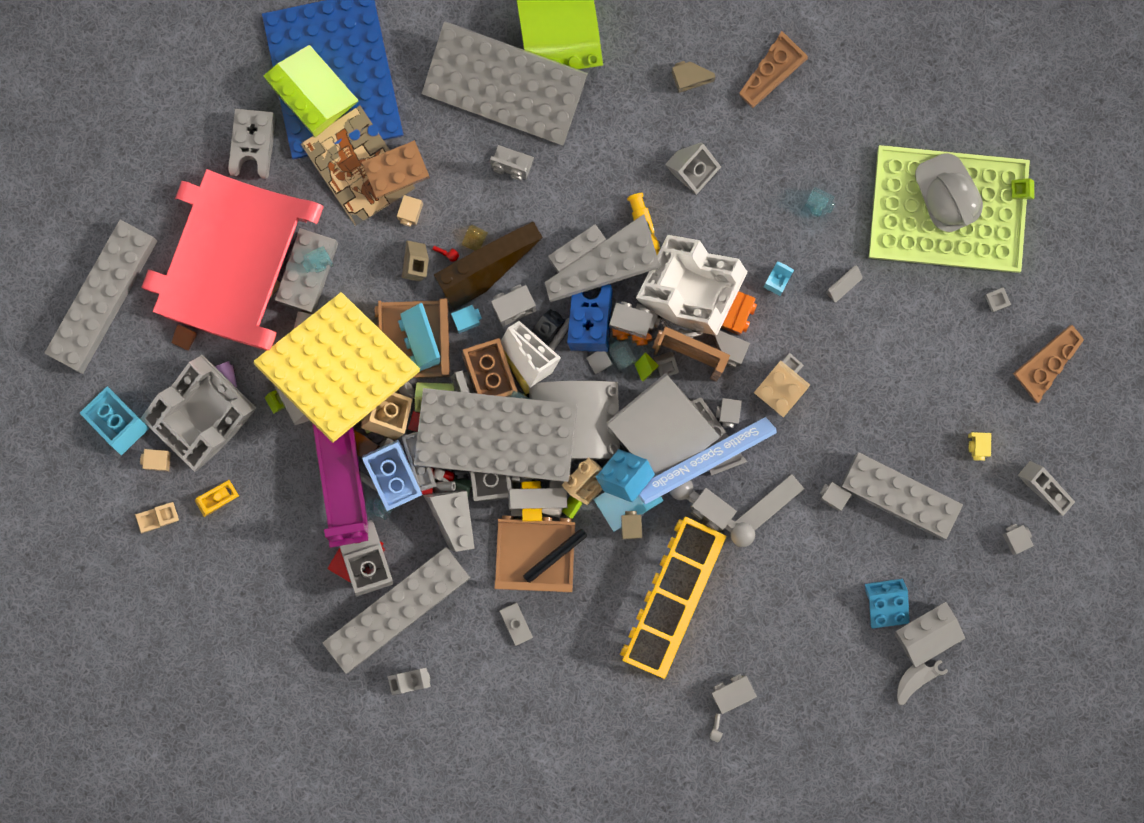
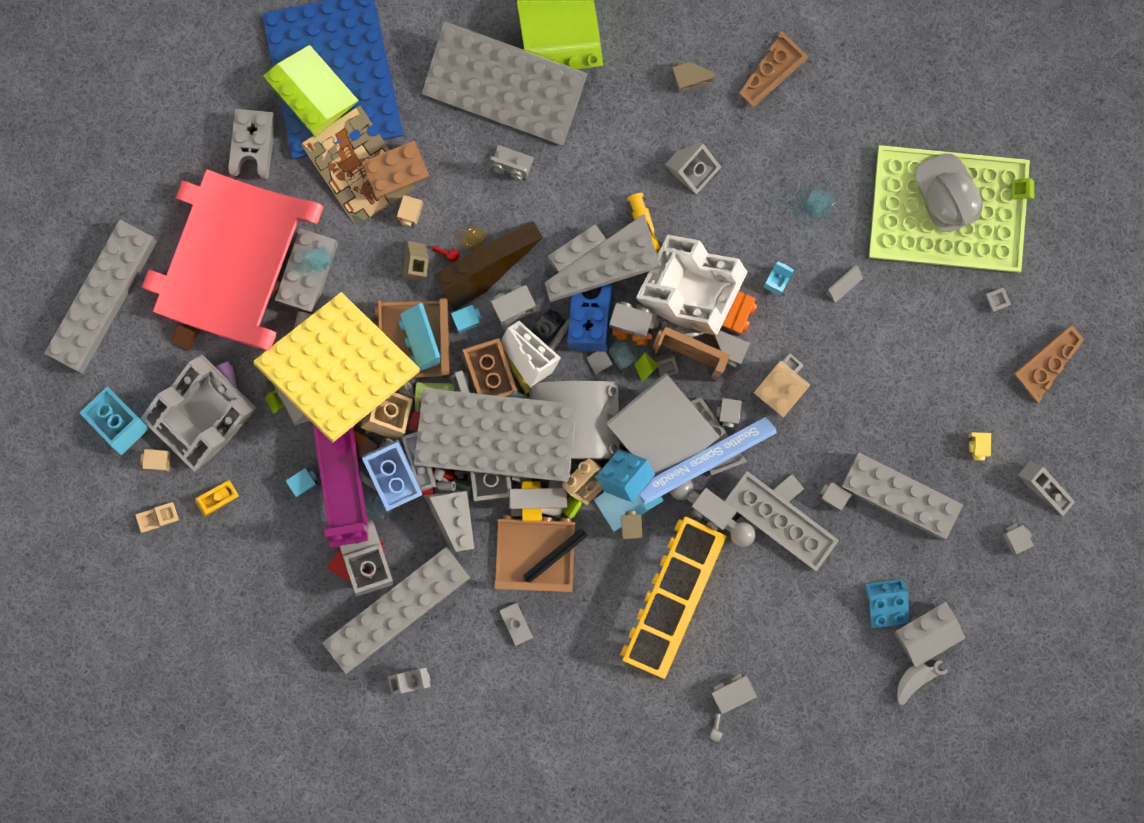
(302, 482): none -> medium azure brick
(781, 521): none -> light grey plate

